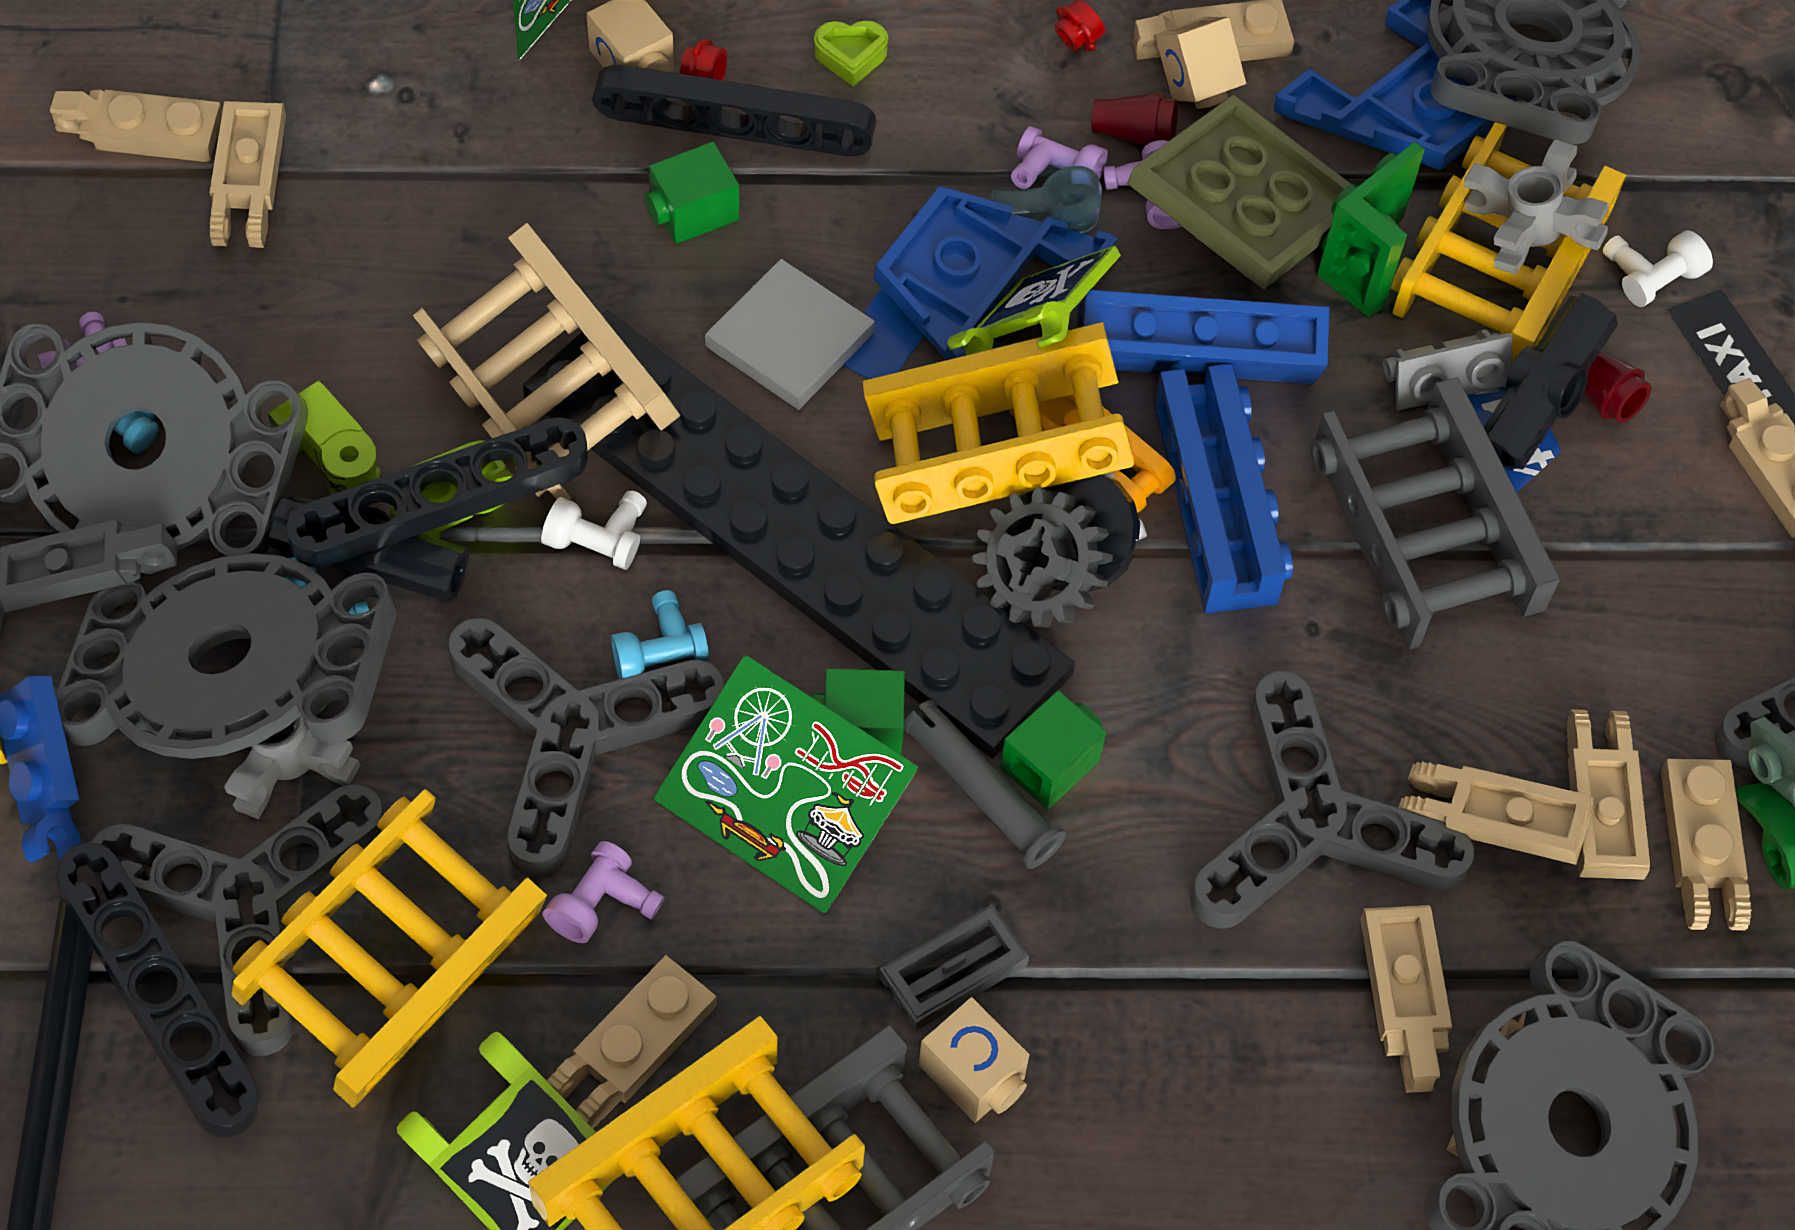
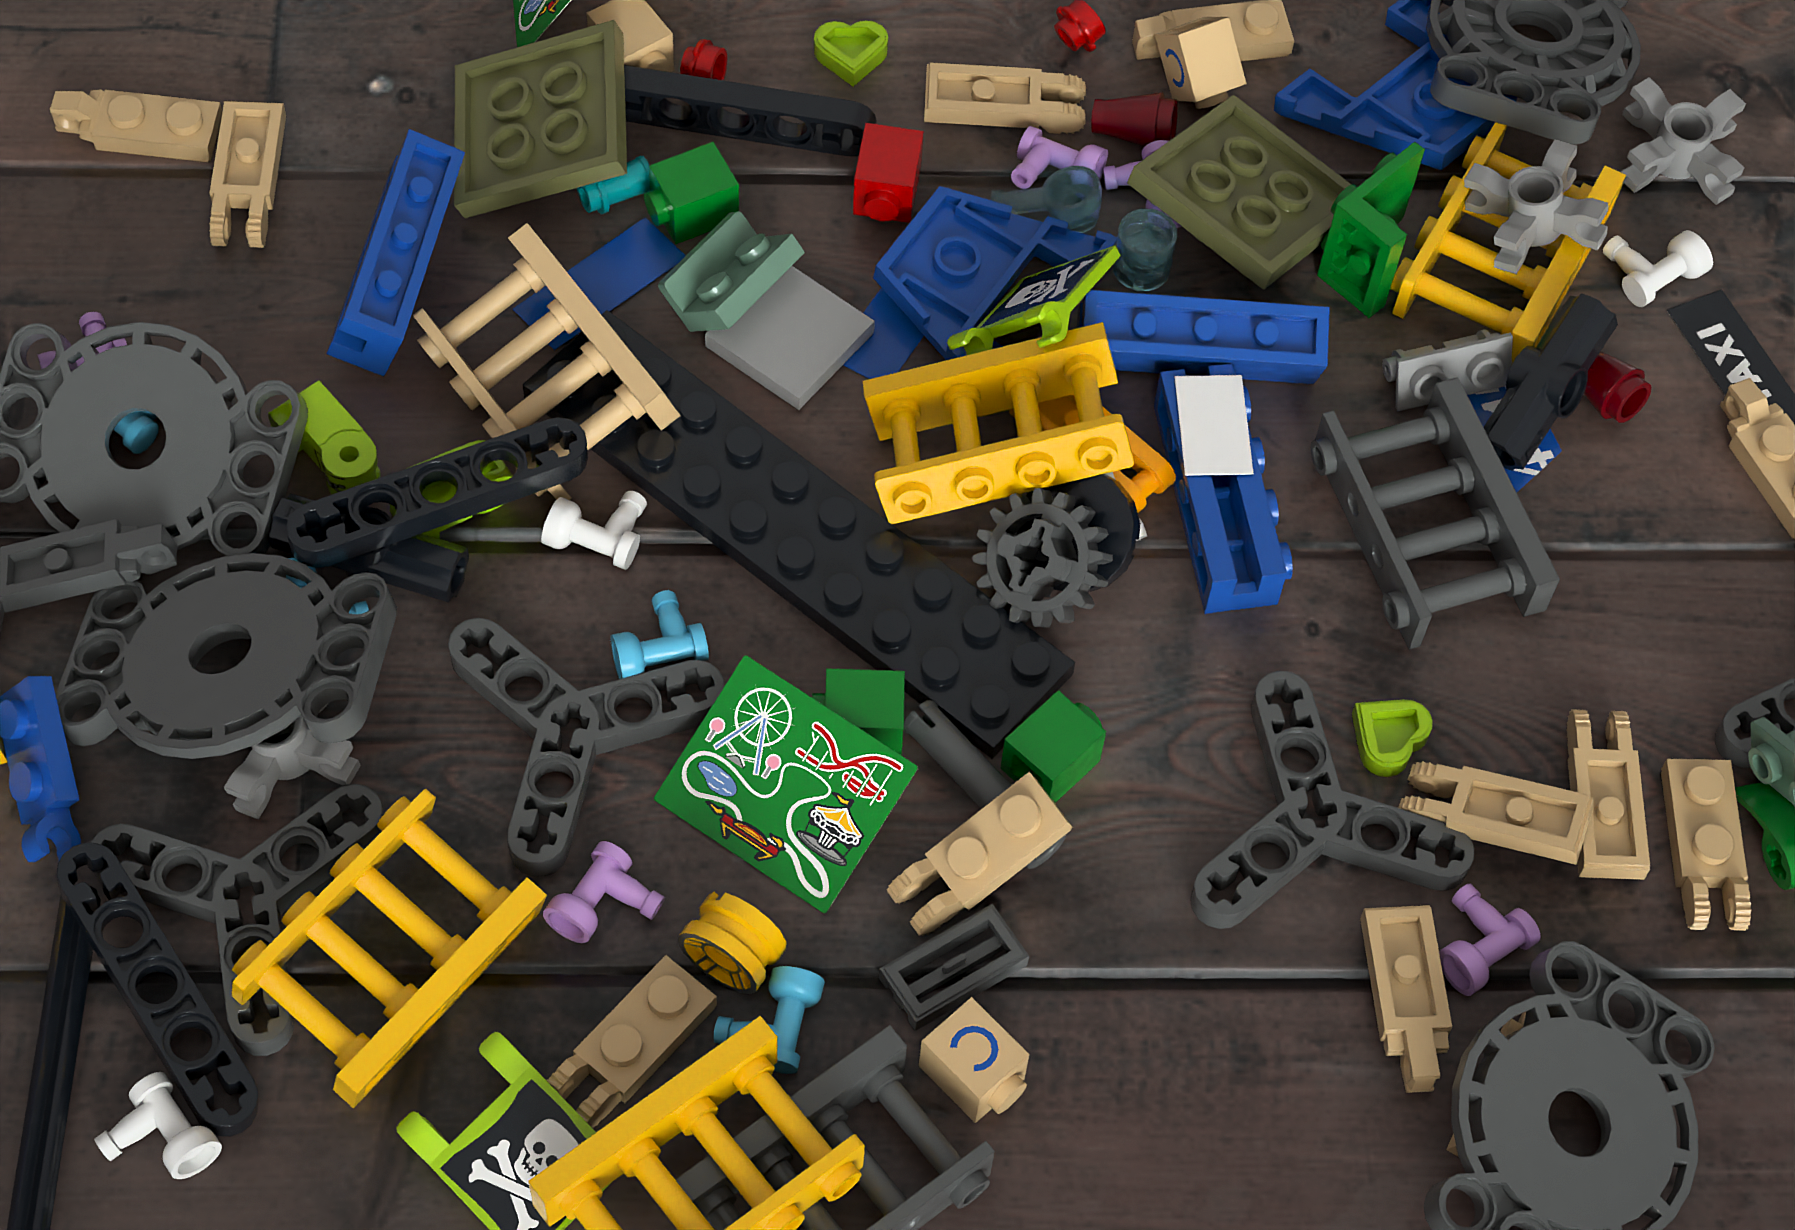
(187, 1147): none -> white piece
(396, 253): none -> blue brick
(540, 119): none -> olive plate
(611, 273): none -> blue sticker
(617, 189): none -> teal pin
(727, 273): none -> sand green bracket
(732, 942): none -> yellow wheel
(794, 991): none -> medium azure piece
(887, 173): none -> red brick
(983, 853): none -> tan hinge
(1003, 97): none -> tan hinge
(1146, 249): none -> clear light blue wheel
(1213, 425): none -> white sticker
(1390, 733): none -> lime tile
(1468, 964): none -> lavender piece
(1682, 140): none -> light grey pin

